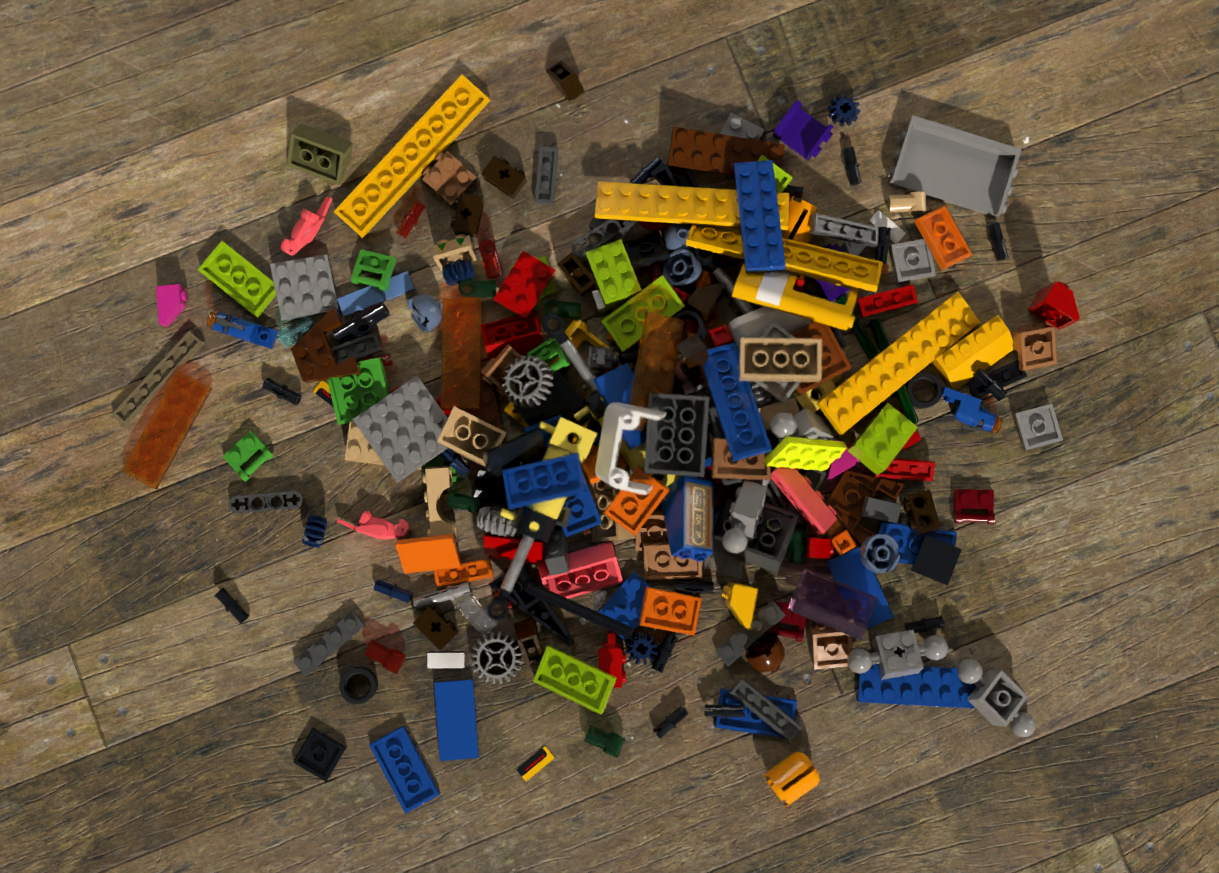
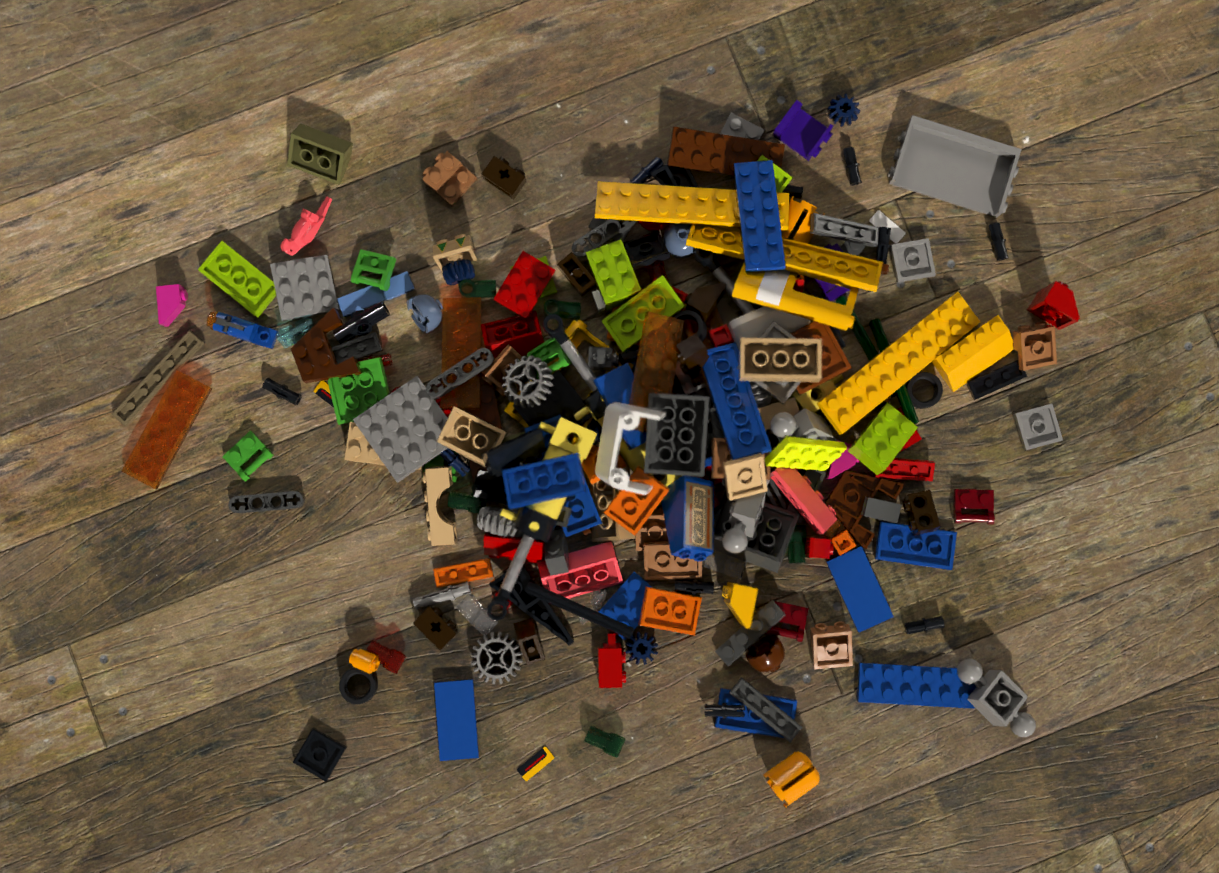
(232, 605): black pin -> none
(314, 531): dark blue gear -> none
(329, 643): dark grey plate -> none
(364, 660): none -> light orange brick
(379, 527): coral animal -> none
(393, 591): dark blue axle -> none
(404, 769): blue tile -> none
(410, 219): clear red pin -> none
(412, 156): yellow plate -> none
(428, 553): orange tile -> none
(445, 660): white sticker -> none
(458, 371): none -> dark grey beam
(474, 206): dark brown brick -> none
(490, 261): clear red piece -> none
(546, 175): dark grey plate -> none
(565, 80): dark brown slope -> none
(575, 679): lime plate -> none
(664, 652): black pin -> none
(670, 721): black axle -> none
(682, 269): sand blue cylinder -> none
(705, 280): orange tile -> none
(745, 476): none -> tan plate
(832, 603): clear purple brick -> none
(879, 553): sand blue cylinder -> none
(887, 301): red plate -> none
(892, 665): light grey brick -> none
(913, 203): tan piece -> none
(936, 559): black tile -> none
(943, 237): orange tile -> none
(969, 414): blue plate -> none
(990, 384): black axle -> none

